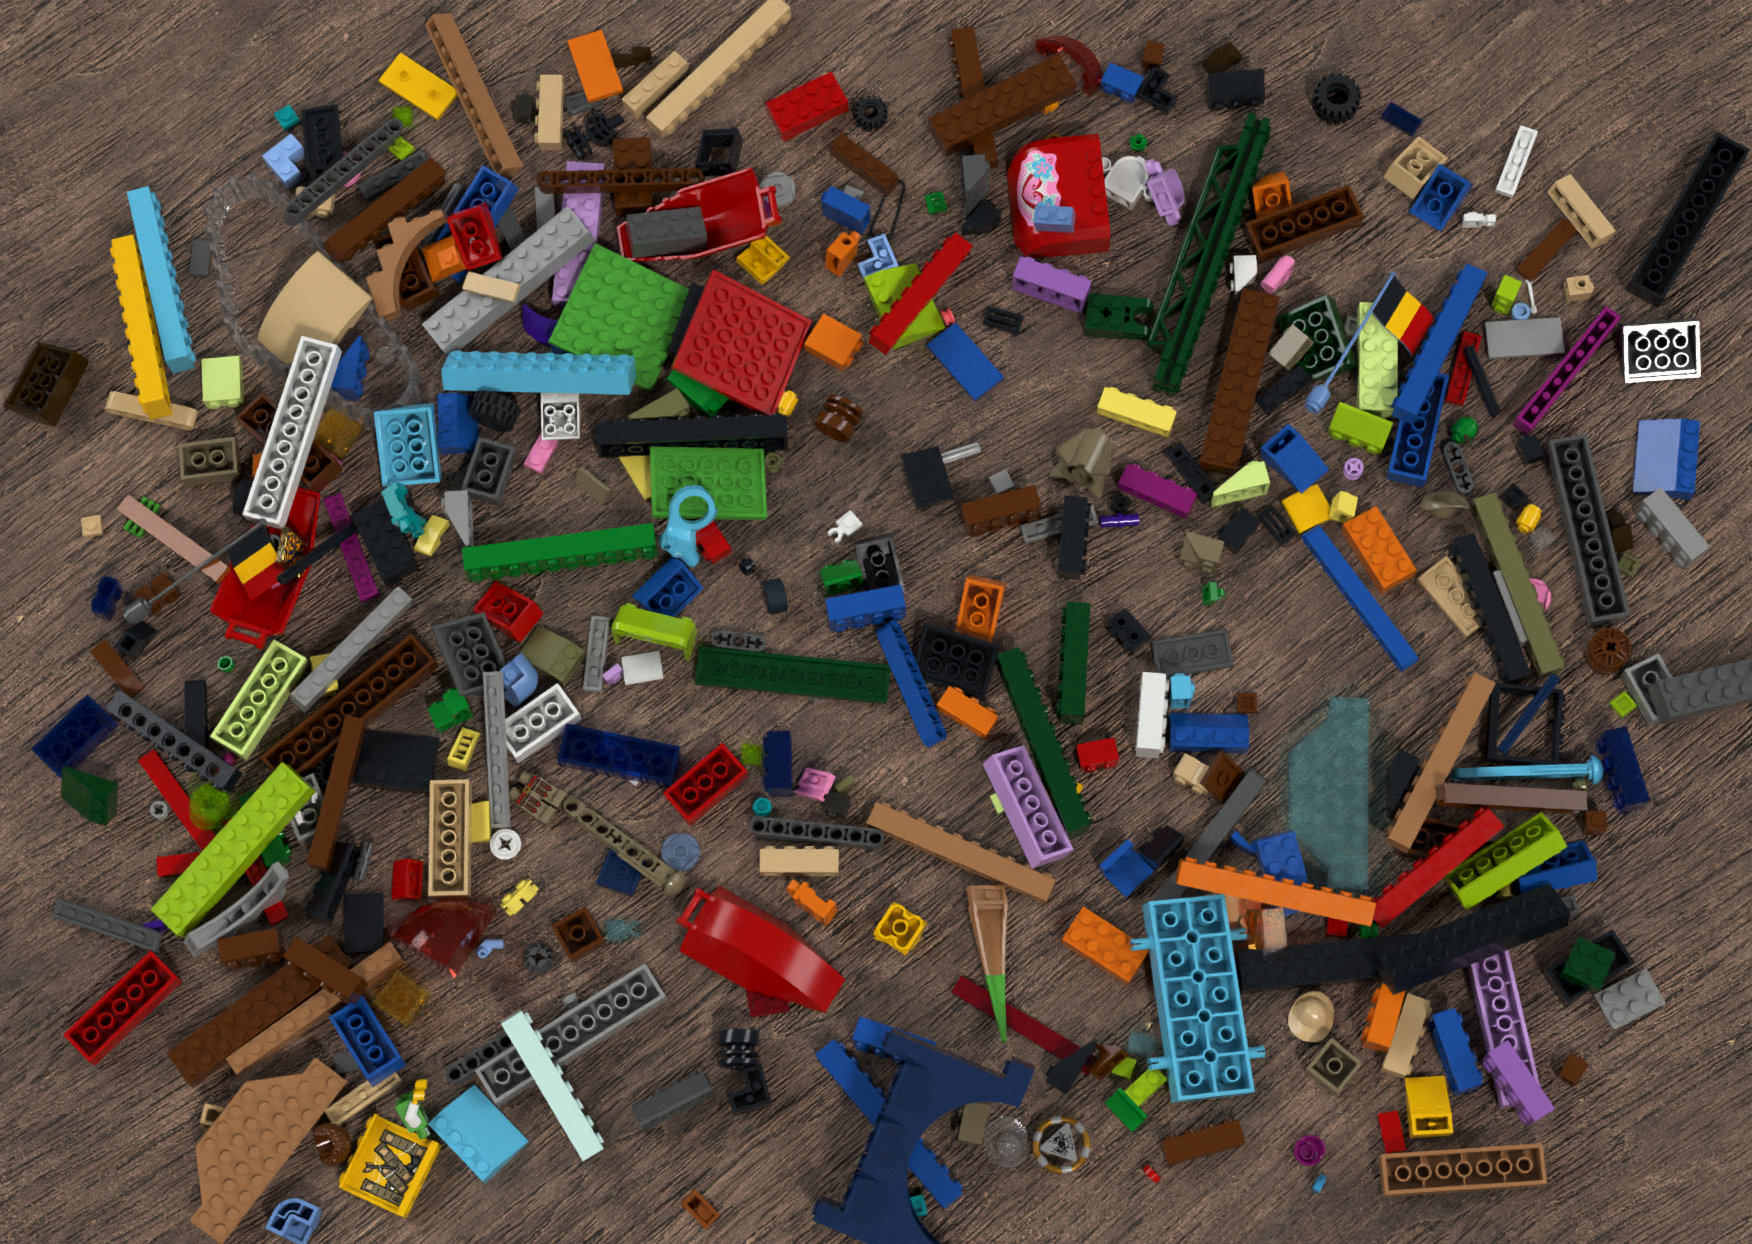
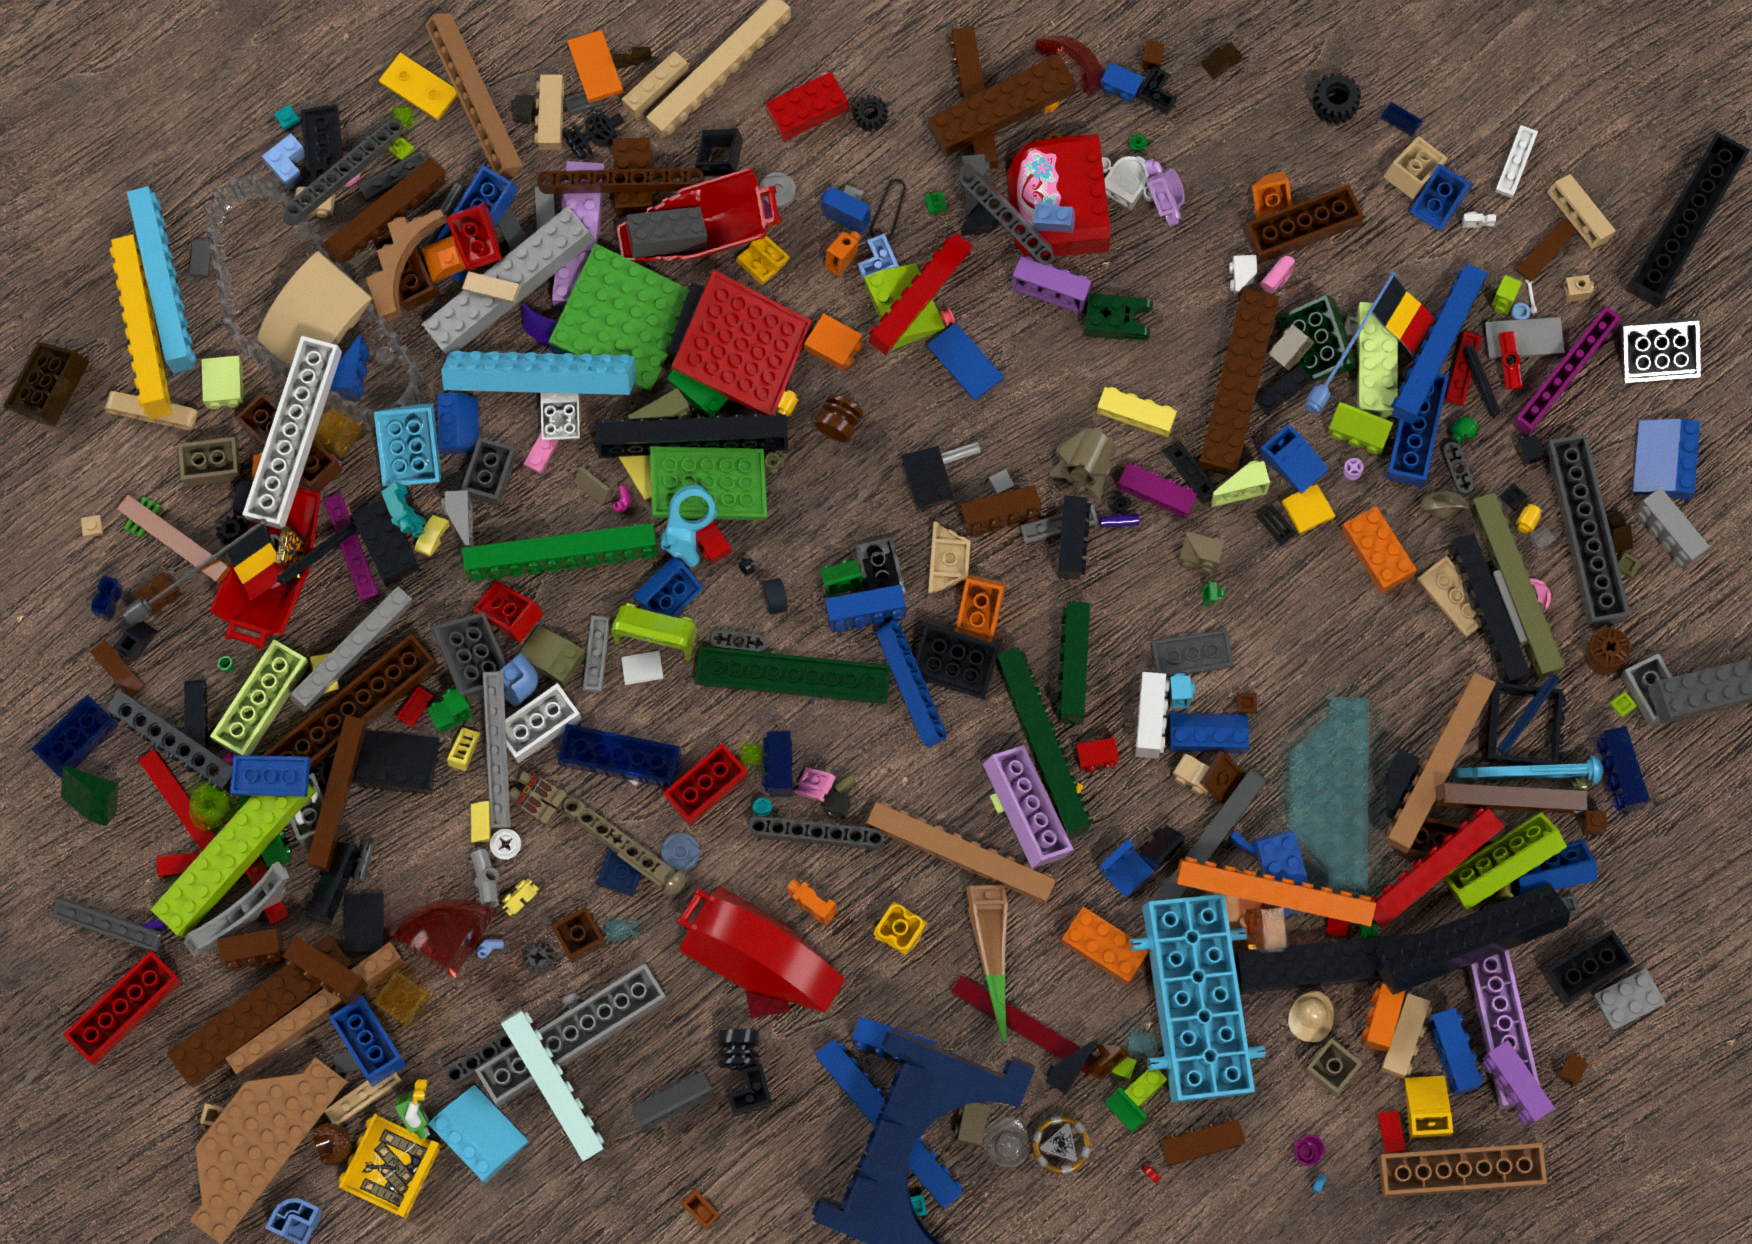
(153, 811): light grey bush -> none
(235, 524): none -> black gear
(270, 776): none -> blue tile
(407, 879): red panel -> none
(415, 706): none -> red tile
(450, 839): tan brick -> none
(486, 878): none -> light grey piece
(494, 411): black tyre -> none
(613, 675): lavender plate -> none
(624, 501): none -> dark pink arm
(799, 861): tan brick -> none
(847, 525): white plate -> none
(864, 164): reddish brown brick -> none
(948, 559): none -> tan wing
(967, 712): orange brick -> none
(986, 322): black tile -> none
(1002, 207): none -> dark grey beam
(1127, 631): black brick -> none
(1211, 255): dark green piece -> none
(1235, 89): black slope -> none
(1239, 530): black brick -> none
(1343, 507): light yellow brick -> none
(1360, 598): blue beam -> none
(1511, 373): none -> red piece
(1587, 965): dark green brick -> none

